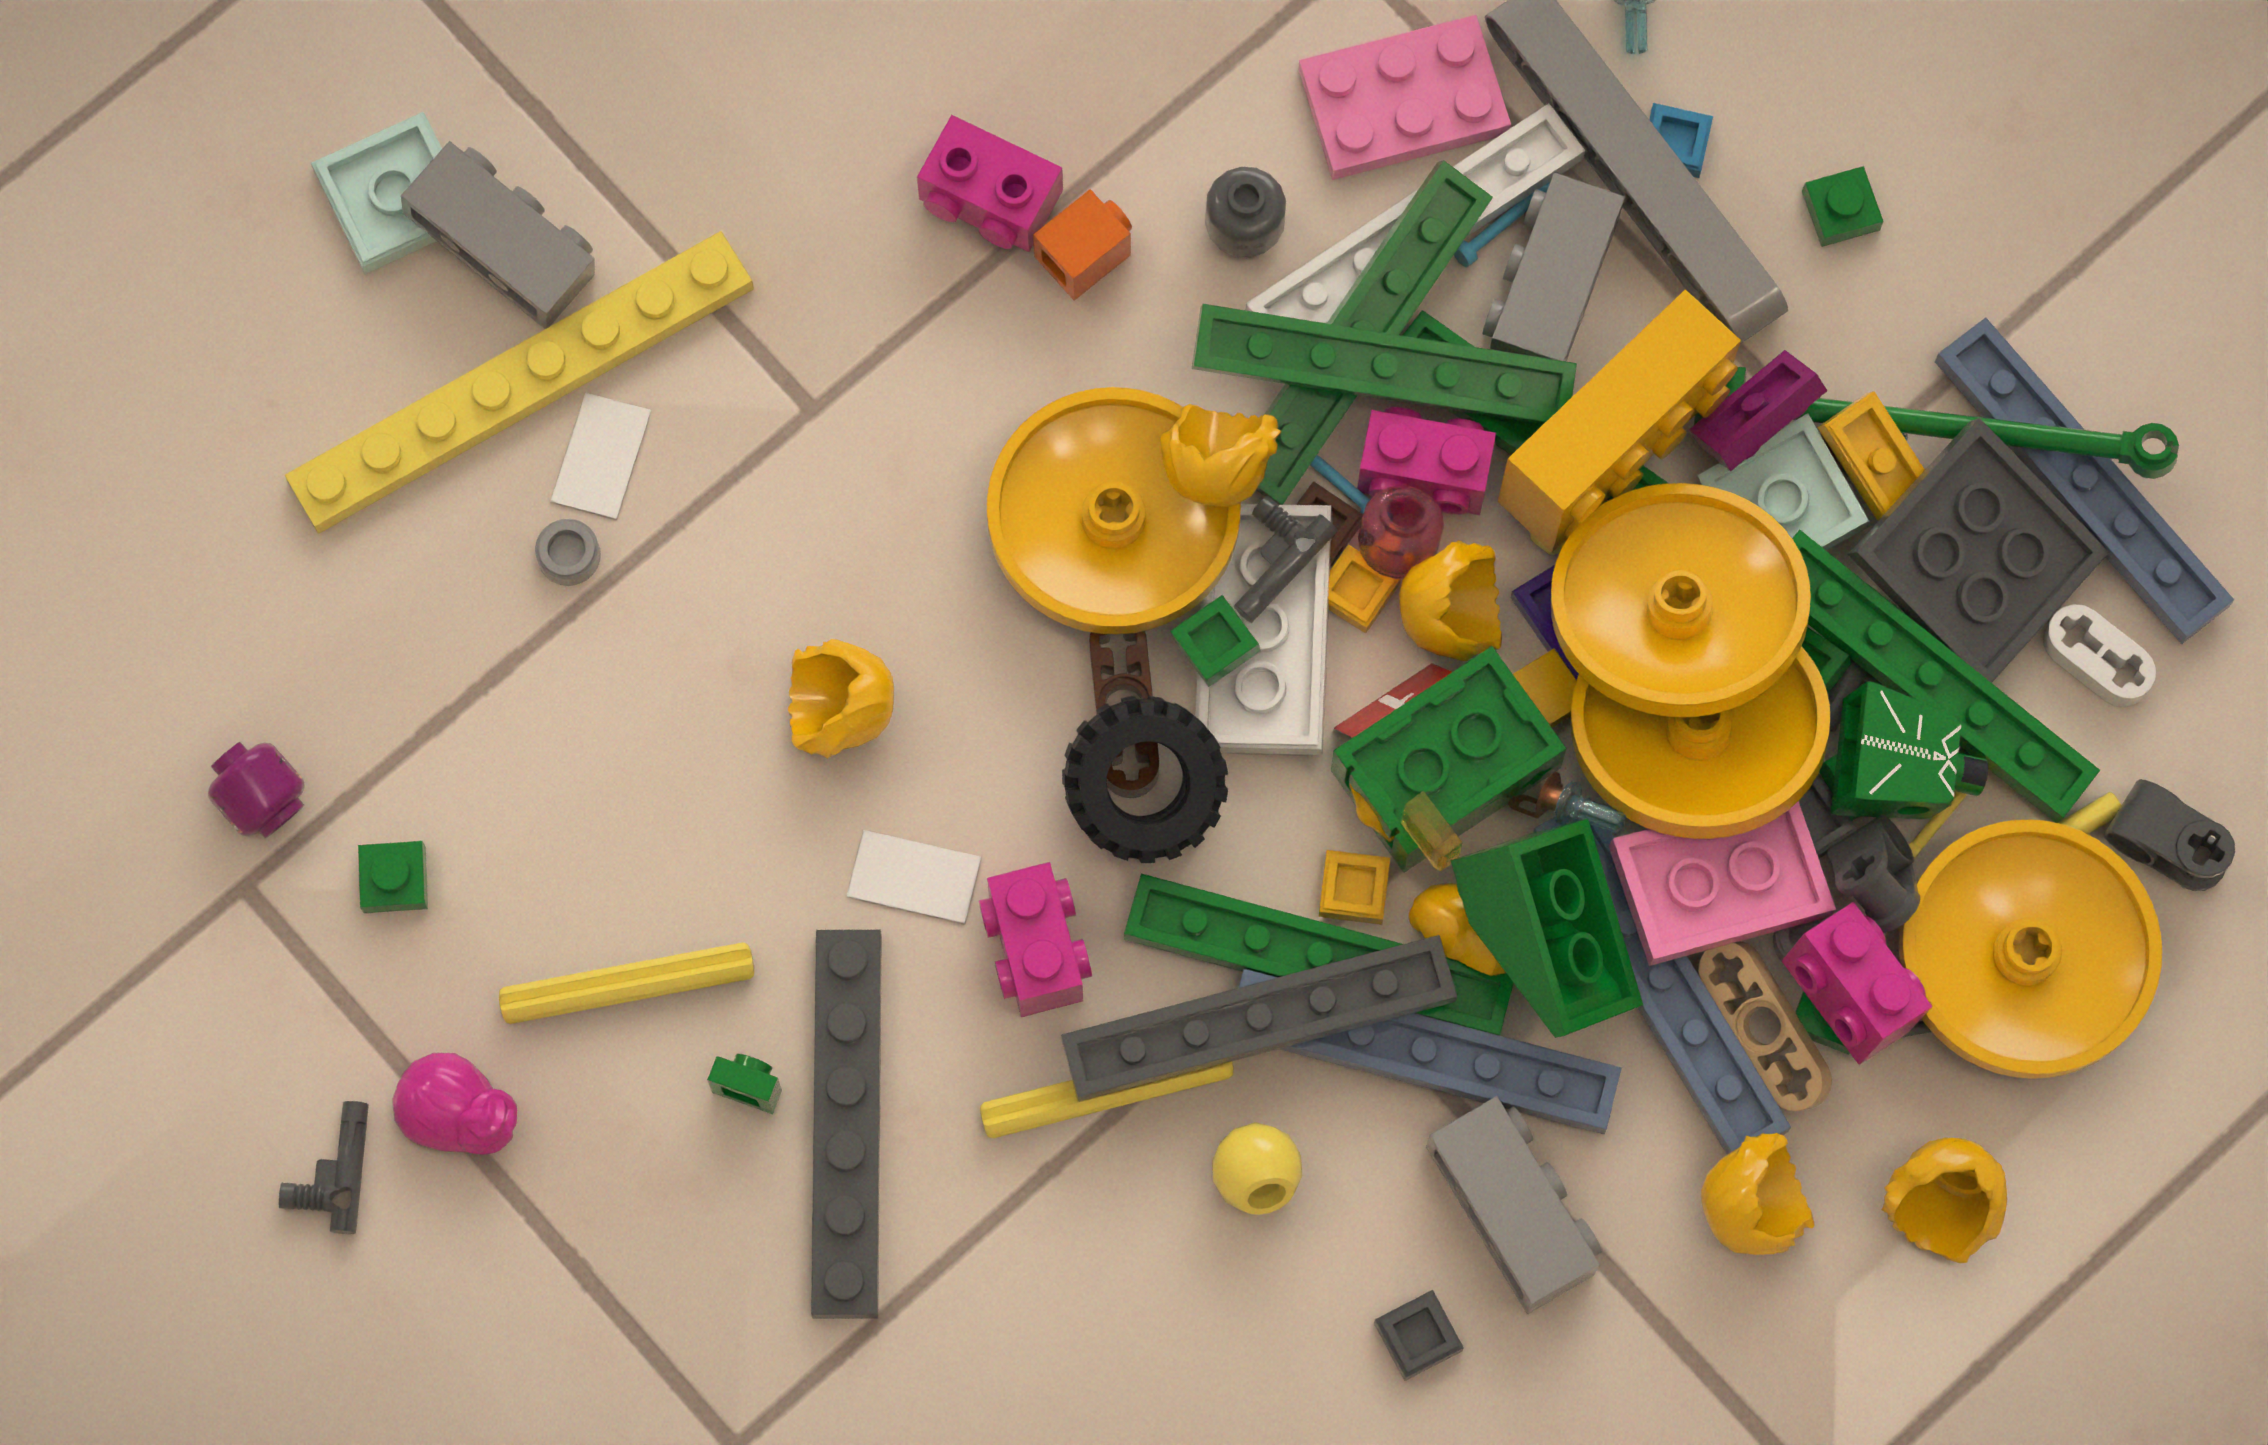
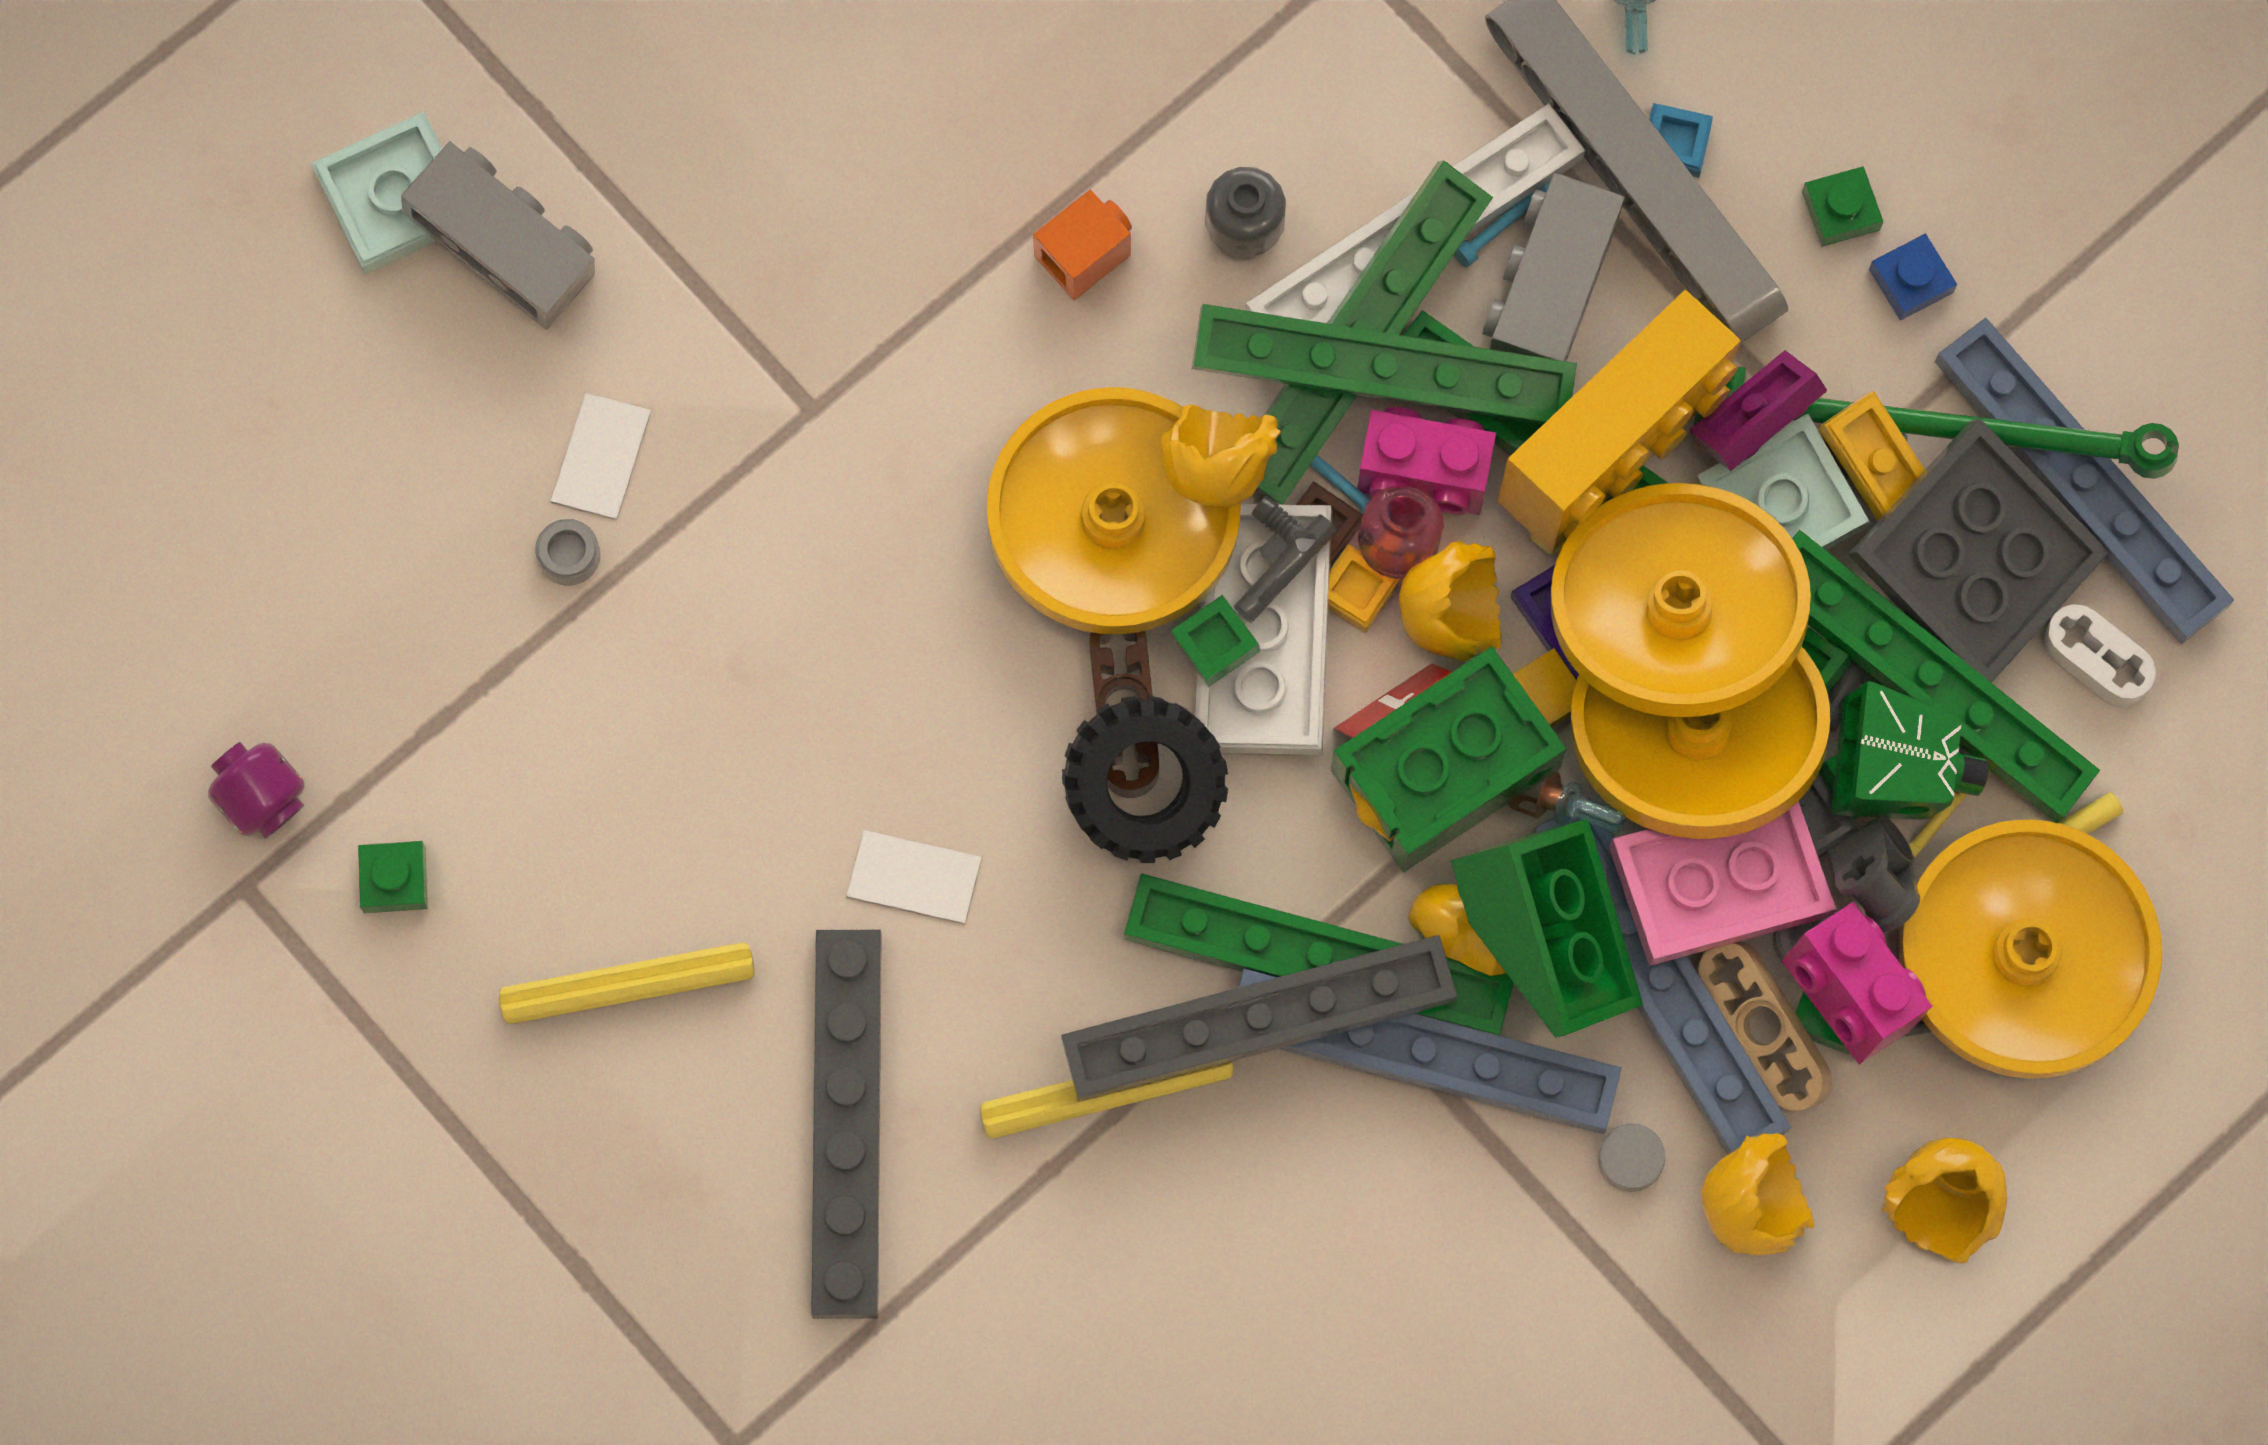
(335, 1175): dark grey hose -> none
(452, 1106): dark pink hair -> none
(519, 382): light yellow plate -> none
(746, 1082): green plate -> none
(838, 697): yellow hair -> none
(989, 184): dark pink brick -> none
(1040, 959): dark pink brick -> none
(1257, 1168): light yellow piece -> none
(1354, 887): yellow tile -> none
(1404, 97): bright pink plate -> none
(1418, 1335): dark grey tile -> none
(1431, 831): clear yellow tile -> none
(1515, 1203): light grey brick -> none
(1631, 1157): none -> light grey tile
(1913, 276): none -> blue plate
(2166, 832): dark grey piece -> none

